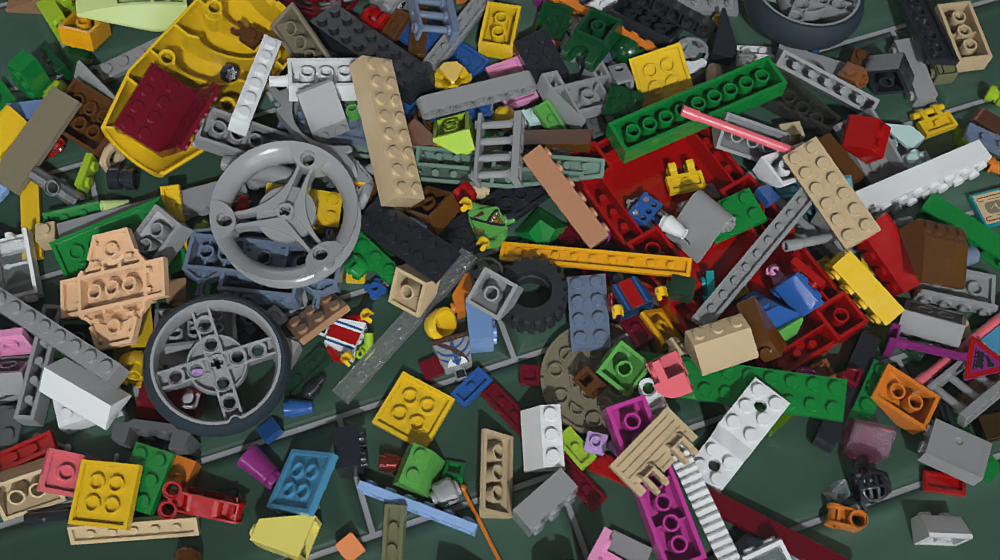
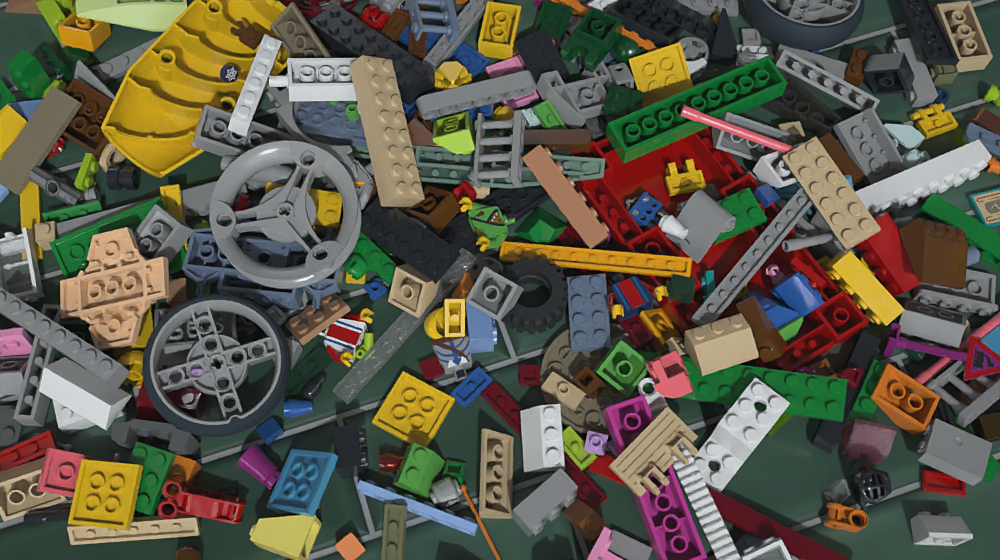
(92, 194): none -> light grey plate
(110, 204): yellowish green axle -> none
(164, 112): dark red bracket -> none
(322, 111): light grey slope -> none
(454, 317): none -> yellow slope
(563, 391): none -> tan plate
(585, 520): none -> dark orange slope
(713, 71): tan cone -> none
(750, 37): none -> light grey plate
(854, 75): dark orange bracket -> none
(865, 137): red slope -> none
(943, 96): none -> dark blue tile

